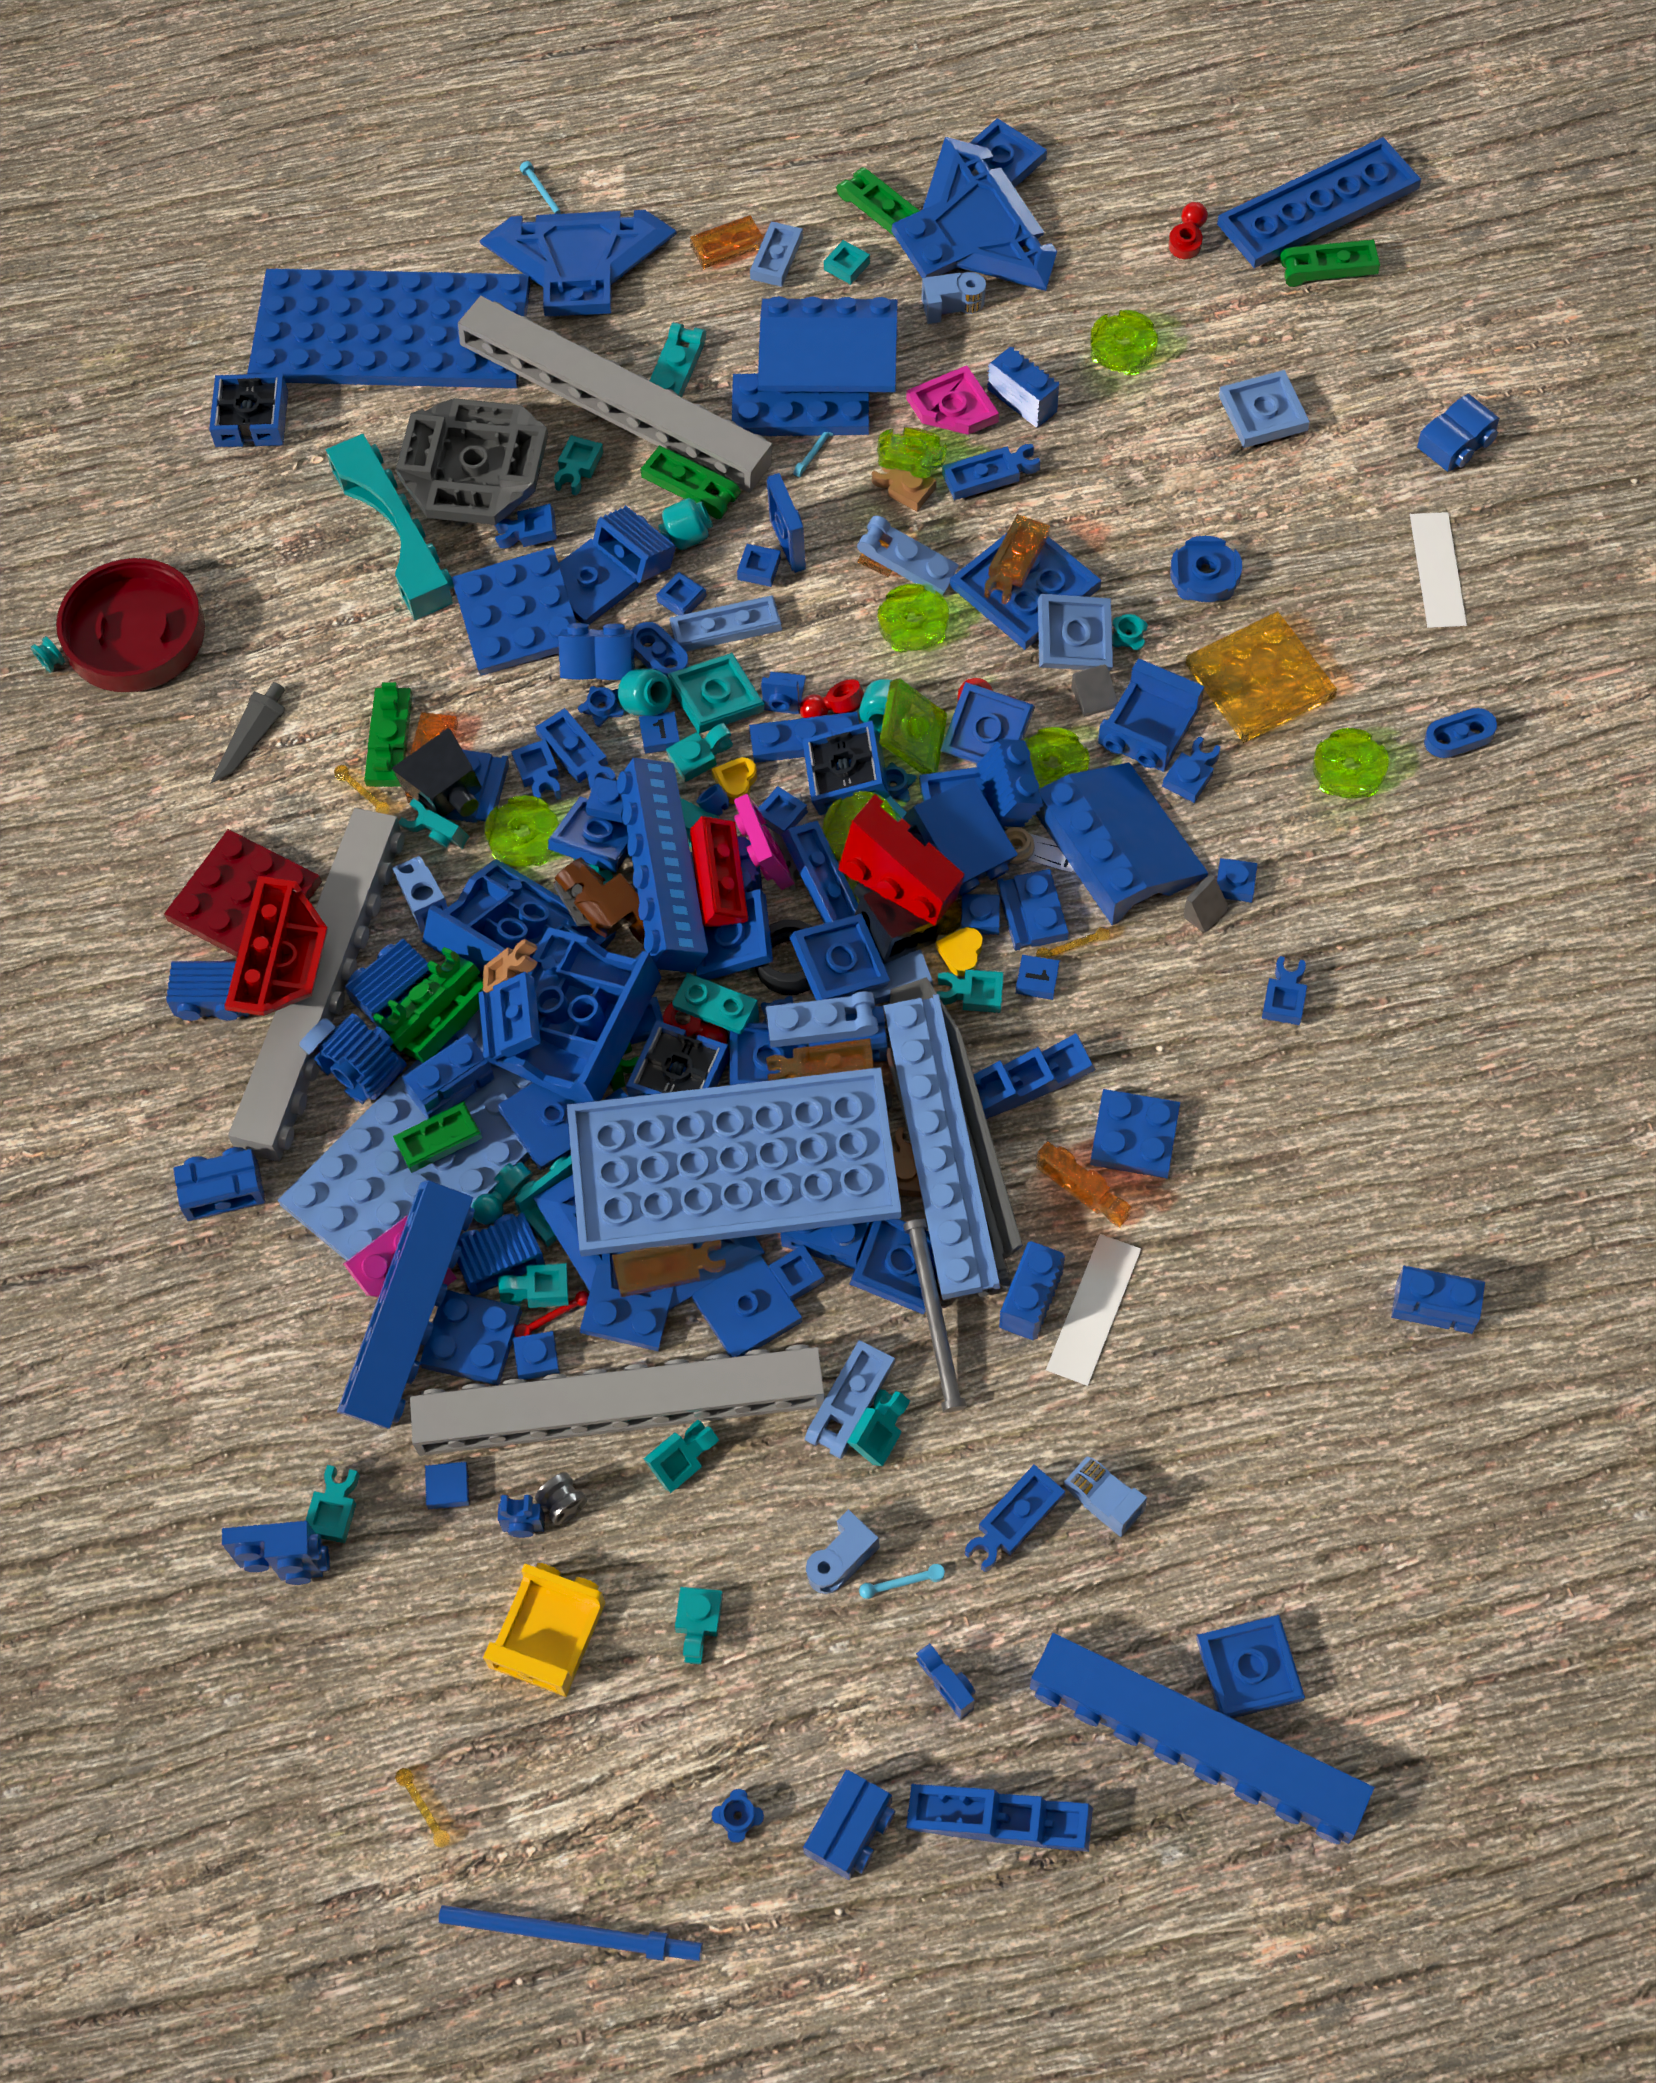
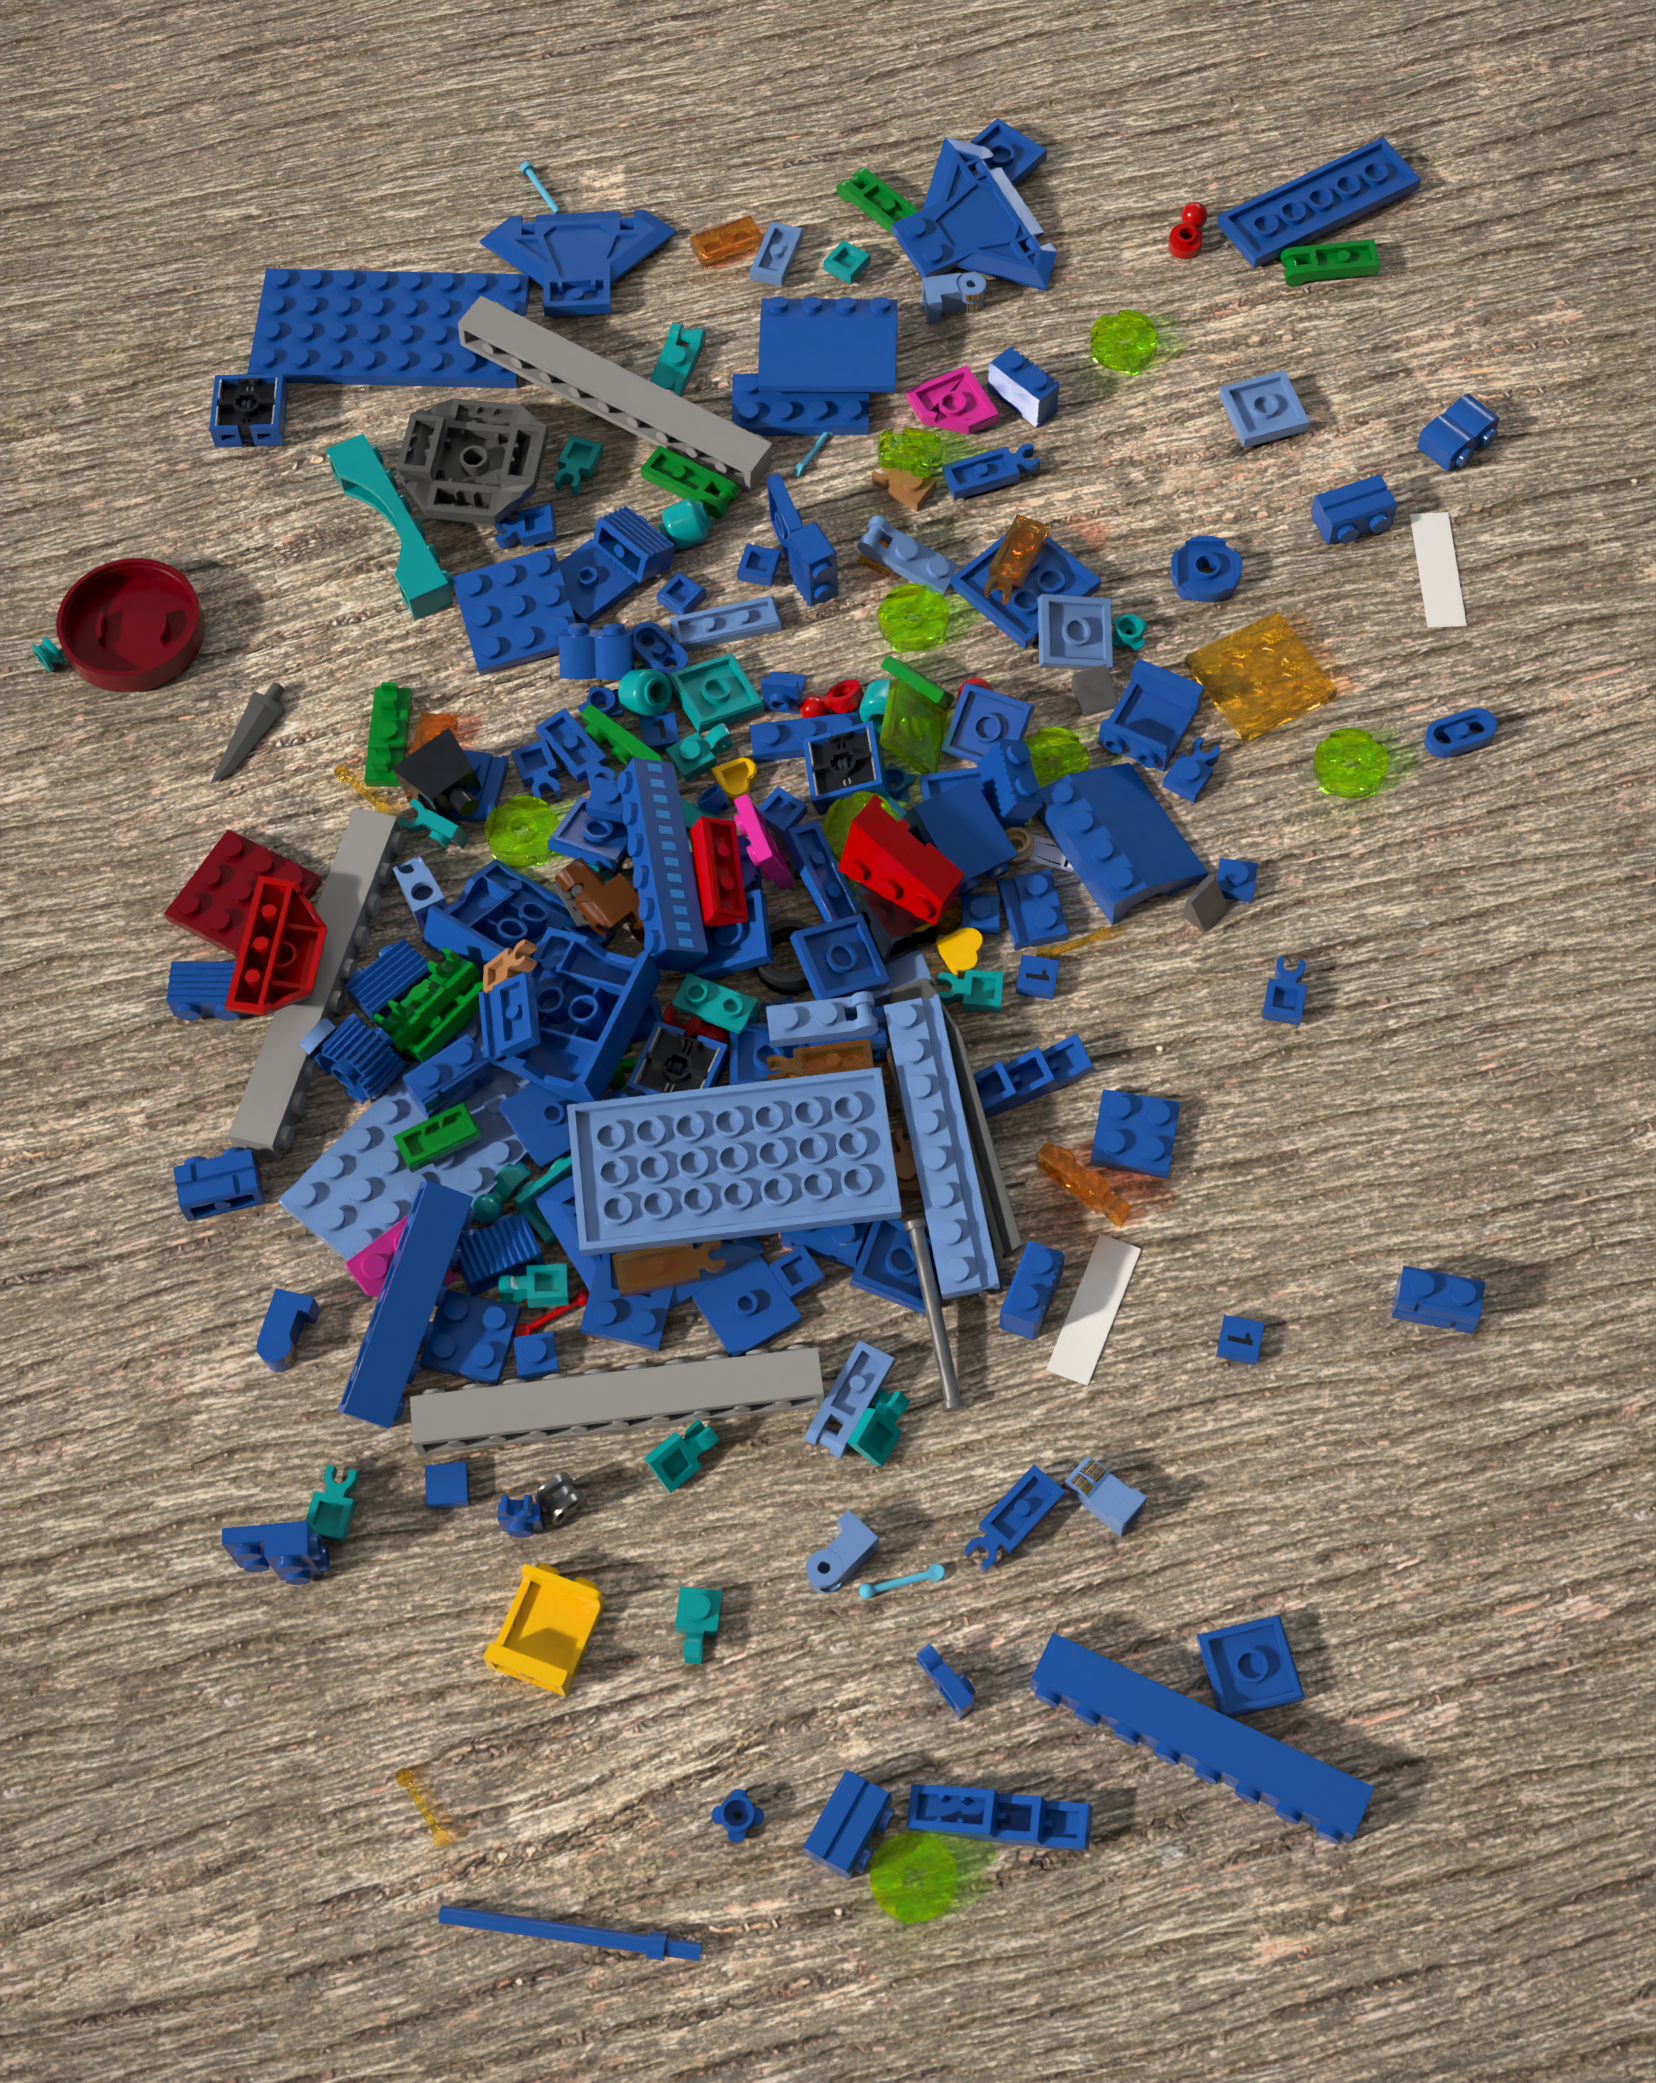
(283, 1328): none -> blue leg
(624, 744): none -> green plate
(813, 564): none -> blue brick
(918, 681): none -> green plate
(939, 1883): none -> clear neon green plate
(1240, 1339): none -> blue tile
(1354, 510): none -> blue brick

